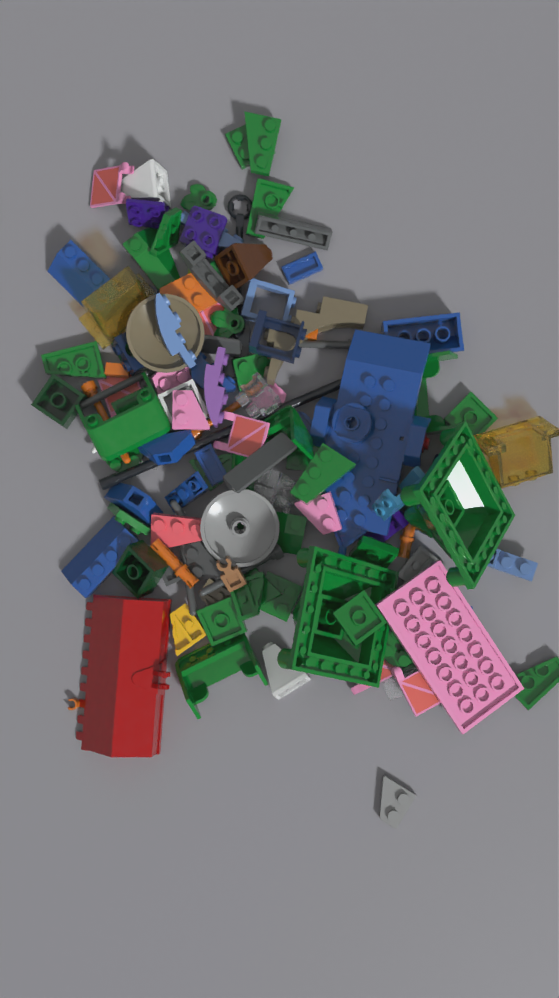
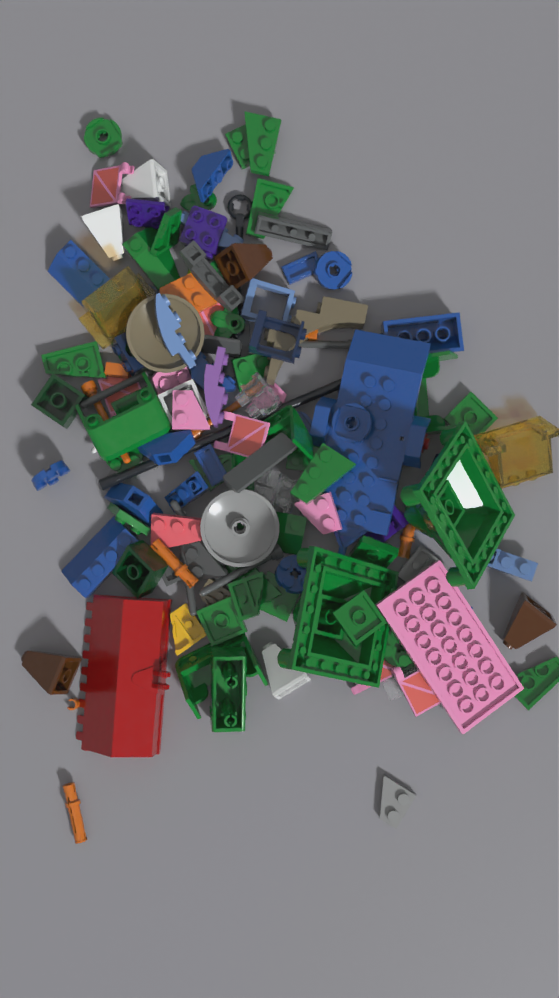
(50, 476): none -> blue plate
(51, 670): none -> reddish brown slope
(73, 806): none -> orange pin
(92, 136): none -> green plate
(107, 229): none -> white slope
(210, 171): none -> blue slope
(228, 689): none -> green piece
(231, 576): medium nougat plate -> none
(286, 580): none -> blue plate
(343, 270): none -> blue plate
(387, 503): dark azure panel -> none
(527, 623): none -> reddish brown slope

